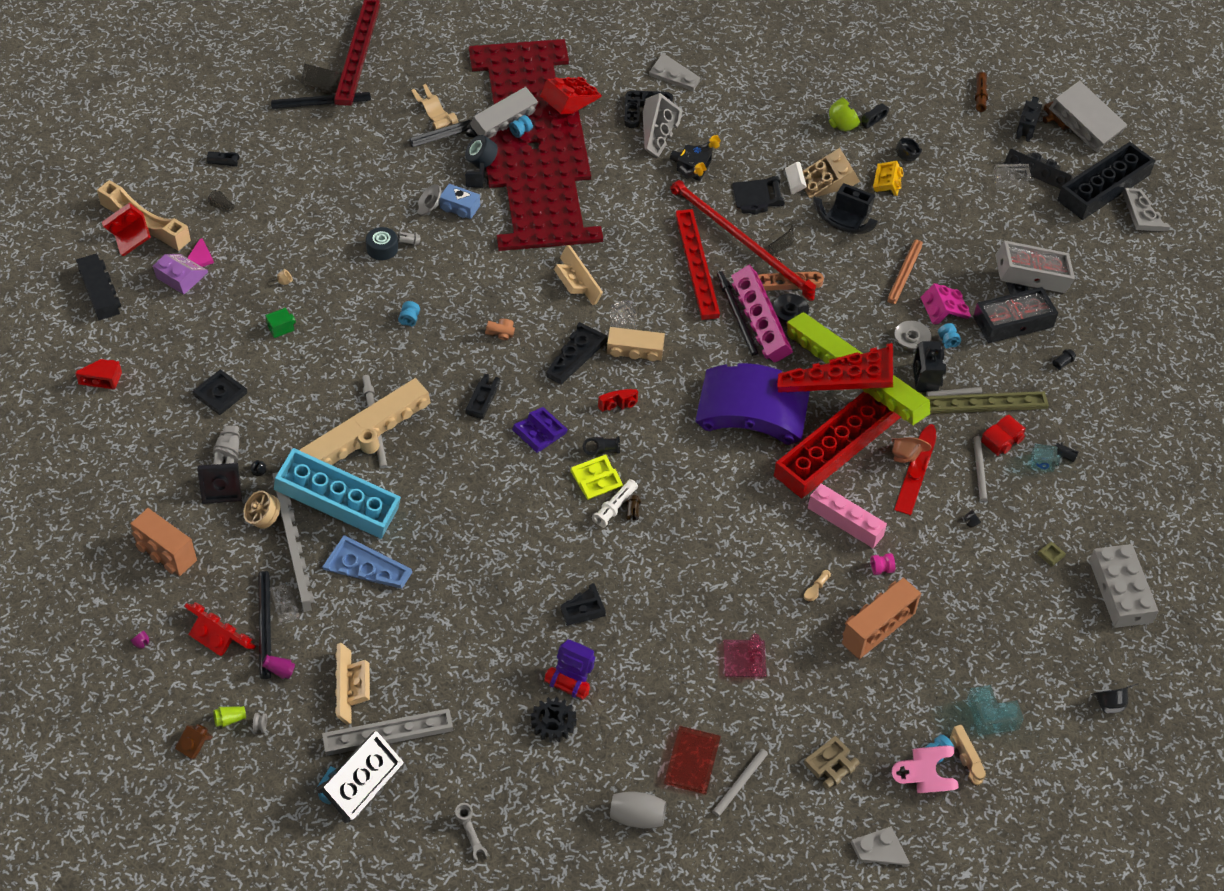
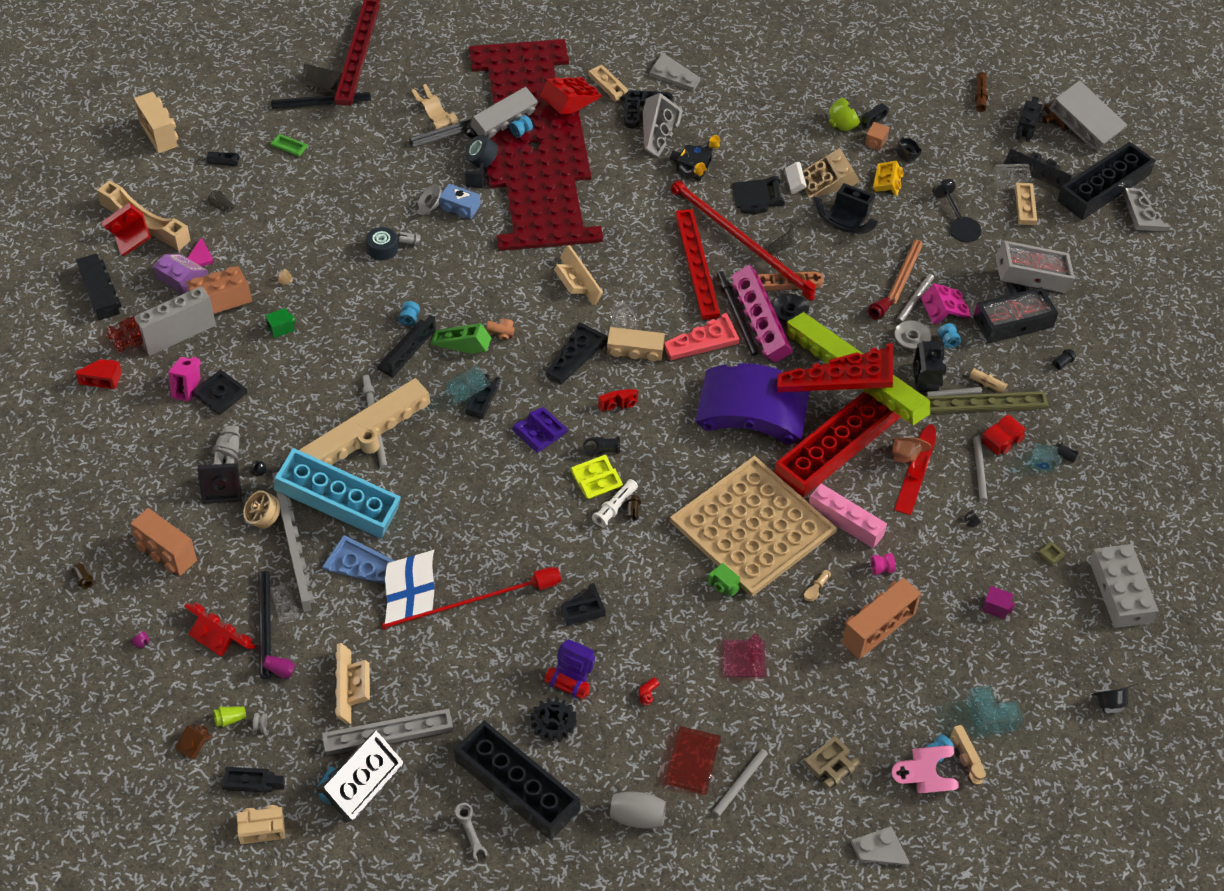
(84, 579): none -> dark brown pin
(129, 329): none -> clear red plate
(156, 122): none -> tan brick
(175, 320): none -> light grey panel
(184, 373): none -> dark pink torso
(225, 288): none -> nougat brick
(251, 780): none -> black hinge
(261, 824): none -> tan brick
(289, 145): none -> bright green tile
(407, 346): none -> black fence
(412, 588): none -> flag
(463, 338): none -> bright green slope
(467, 384): none -> clear light blue hinge
(517, 780): none -> black brick
(608, 82): none -> tan plate
(646, 689): none -> red arm
(702, 339): none -> coral wing
(724, 580): none -> bright green brick
(753, 525): none -> tan plate
(877, 136): none -> nougat brick
(879, 308): none -> dark red cone
(915, 298): none -> light grey bar
(962, 228): none -> black piece
(988, 381): none -> tan pin
(998, 602): none -> magenta brick
(1025, 204): none -> tan plate

